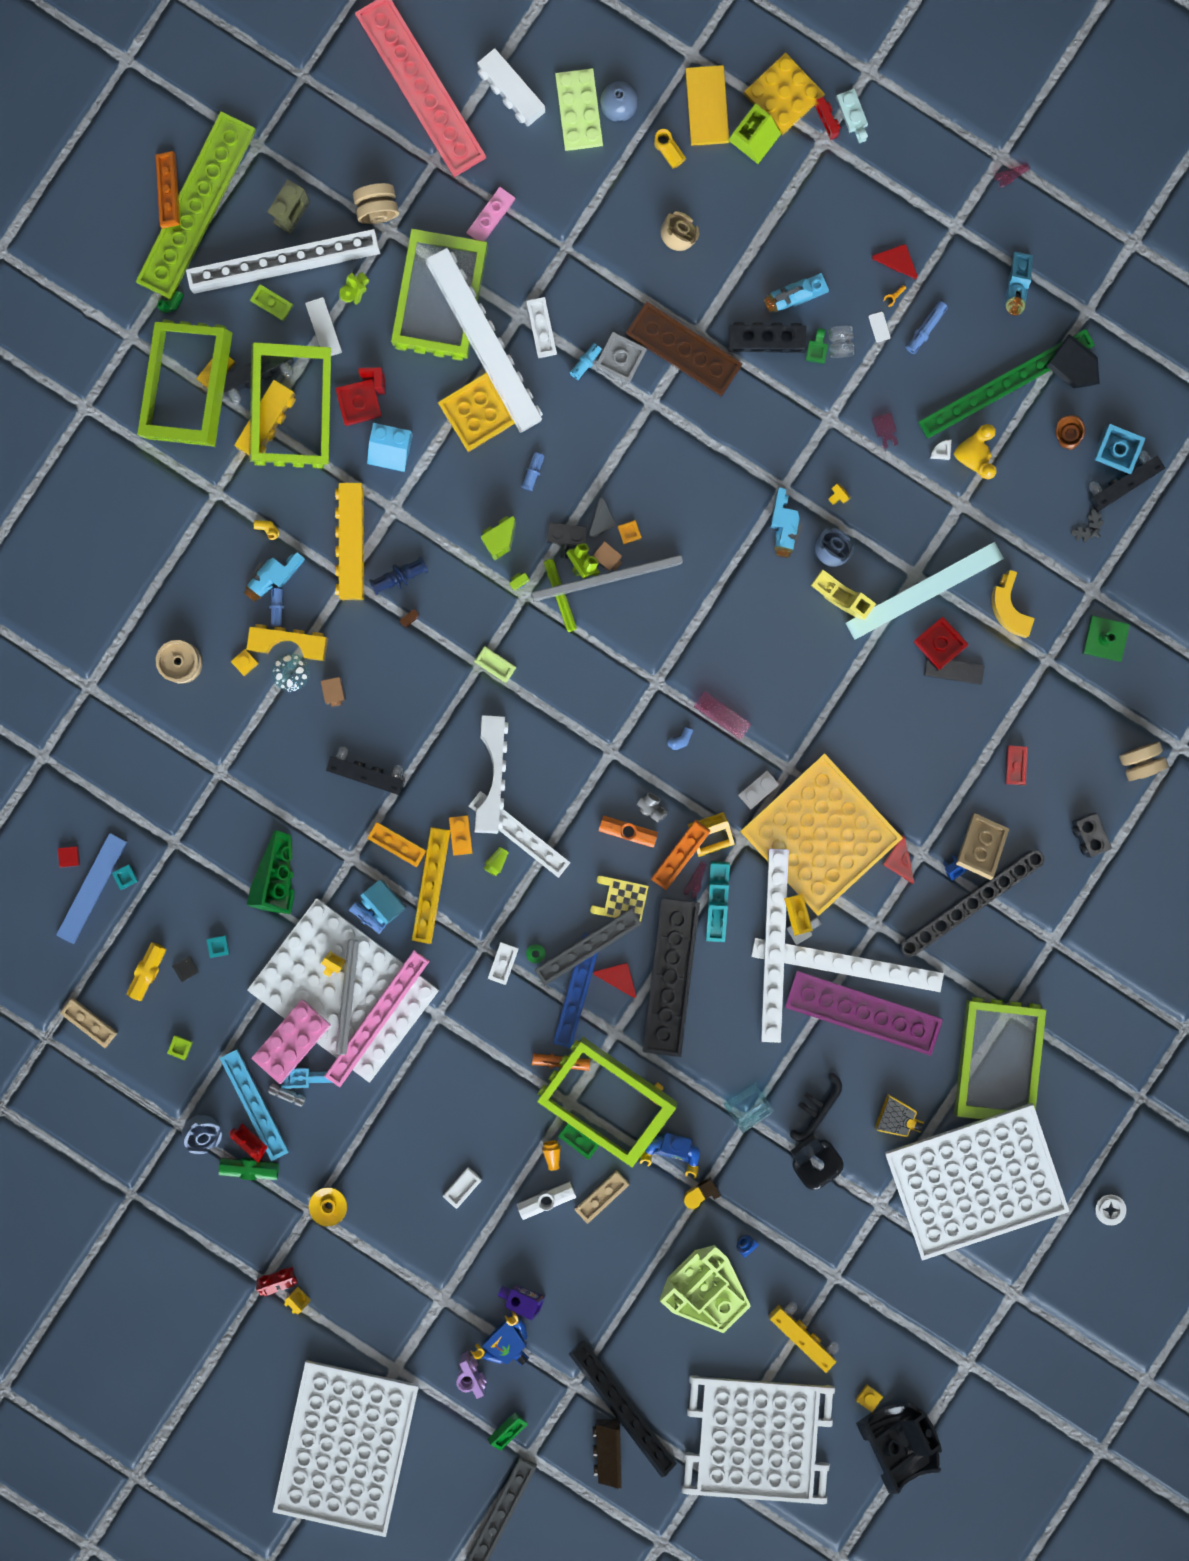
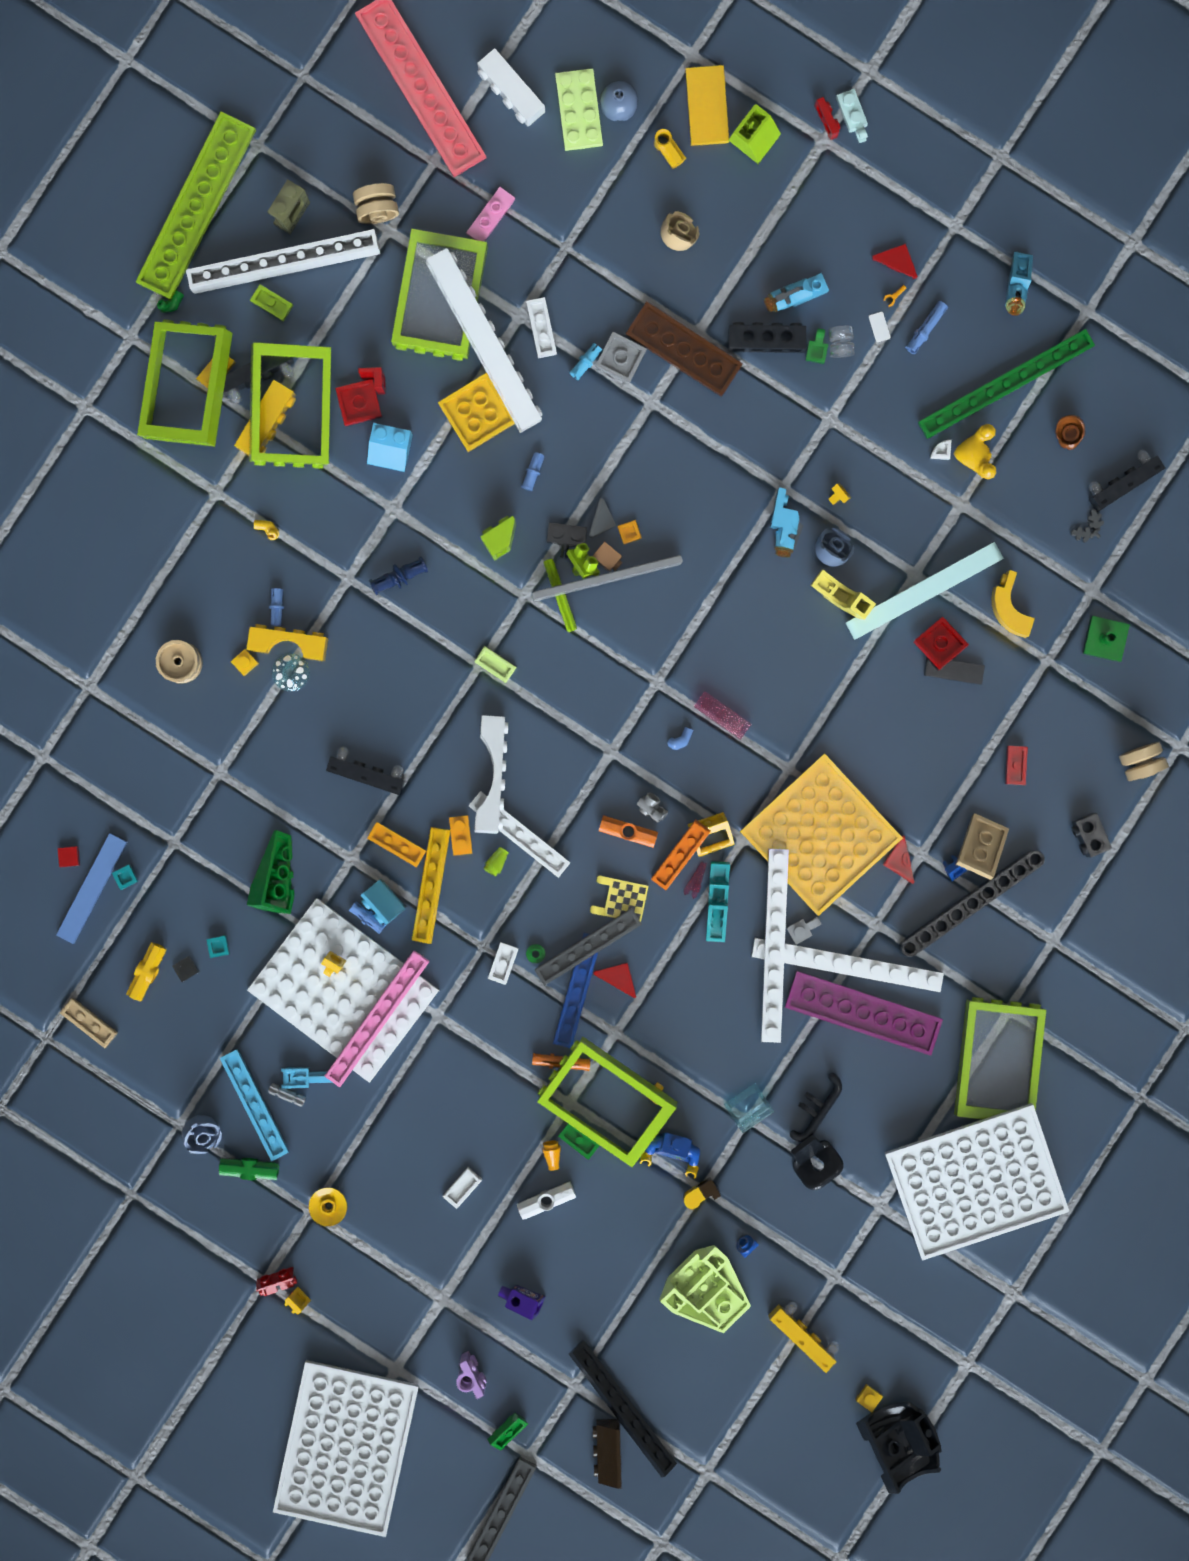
(167, 189): orange tile -> none
(180, 1047): lime plate -> none
(248, 1142): red hinge -> none
(271, 572): medium azure plate -> none
(291, 1041): bright pink plate -> none
(323, 325): white tile -> none
(333, 691): medium nougat brick -> none
(347, 997): light grey axle -> none
(350, 541): yellow brick -> none
(354, 288): lime hips -> none
(409, 618): reddish brown tile -> none
(505, 1342): blue torso -> none
(518, 581): lime plate -> none
(602, 1196): tan tile -> none
(670, 977): black brick -> none
(758, 790): light grey plate -> none
(758, 1440): white plate -> none
(784, 93): yellow plate -> none
(798, 914): yellow plate -> none
(884, 427): clear pink plate -> none
(897, 1118): torso -> none
(1011, 174): clear pink piece -> none
(1075, 364): black tile -> none
(1115, 1216): white gear -> none
(1119, 448): medium azure slope -> none

